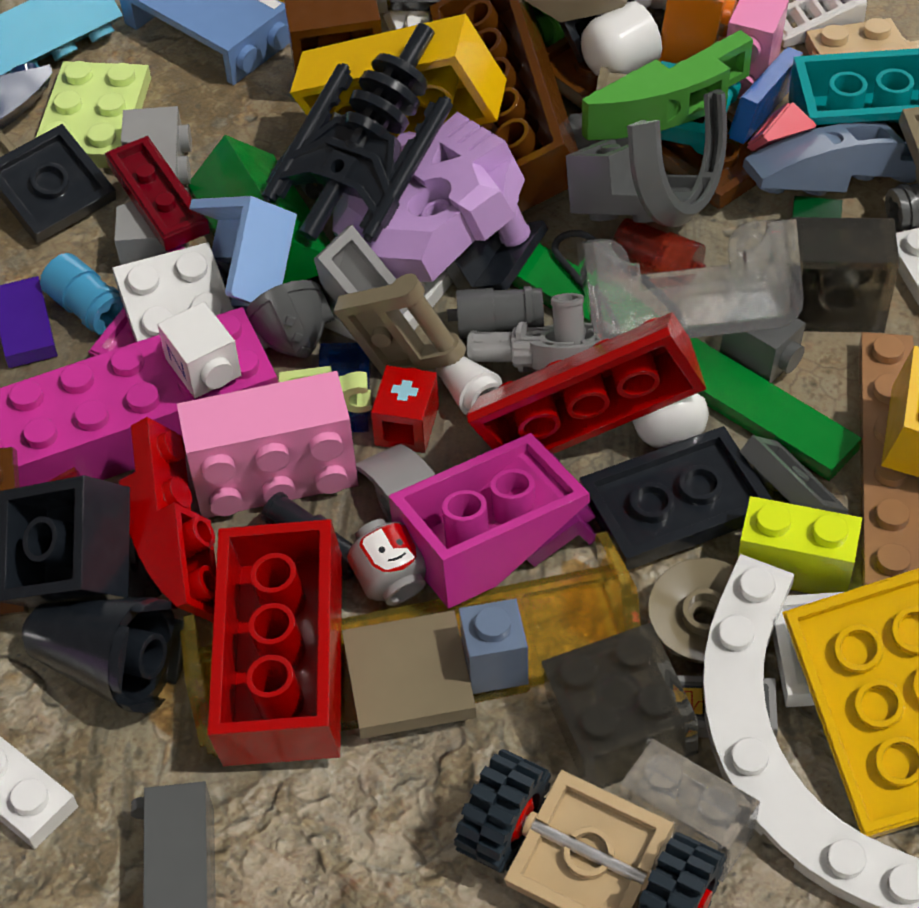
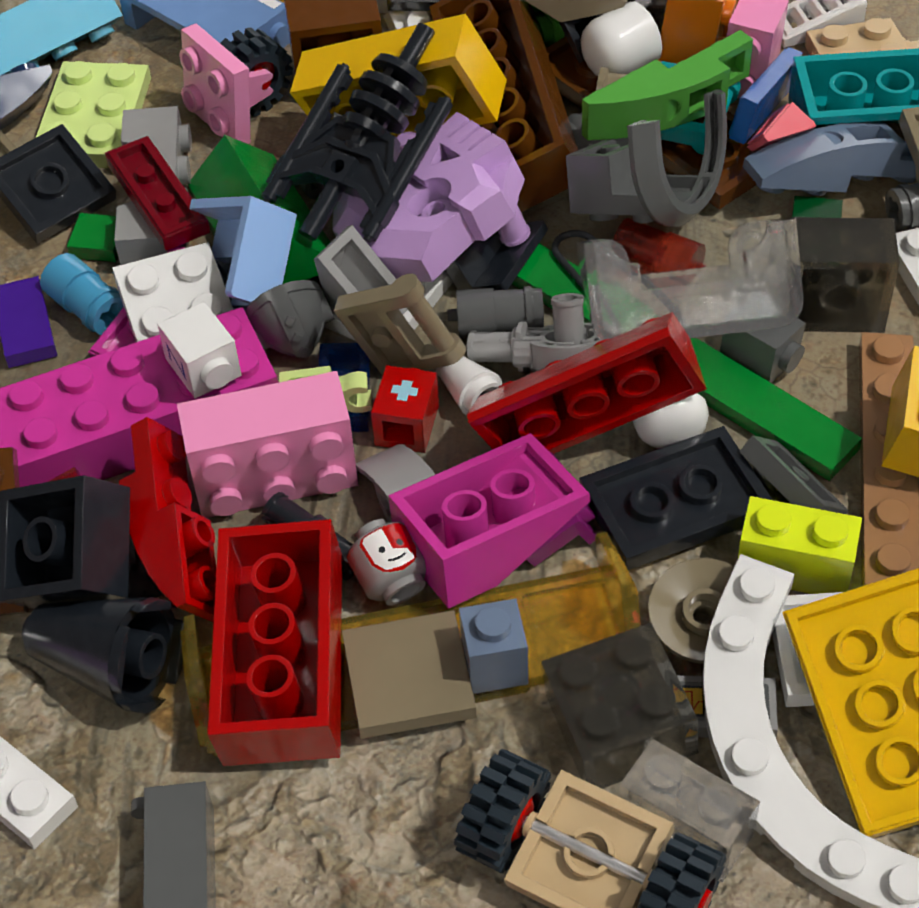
(94, 238): none -> green tile
(232, 78): none -> bright pink plate

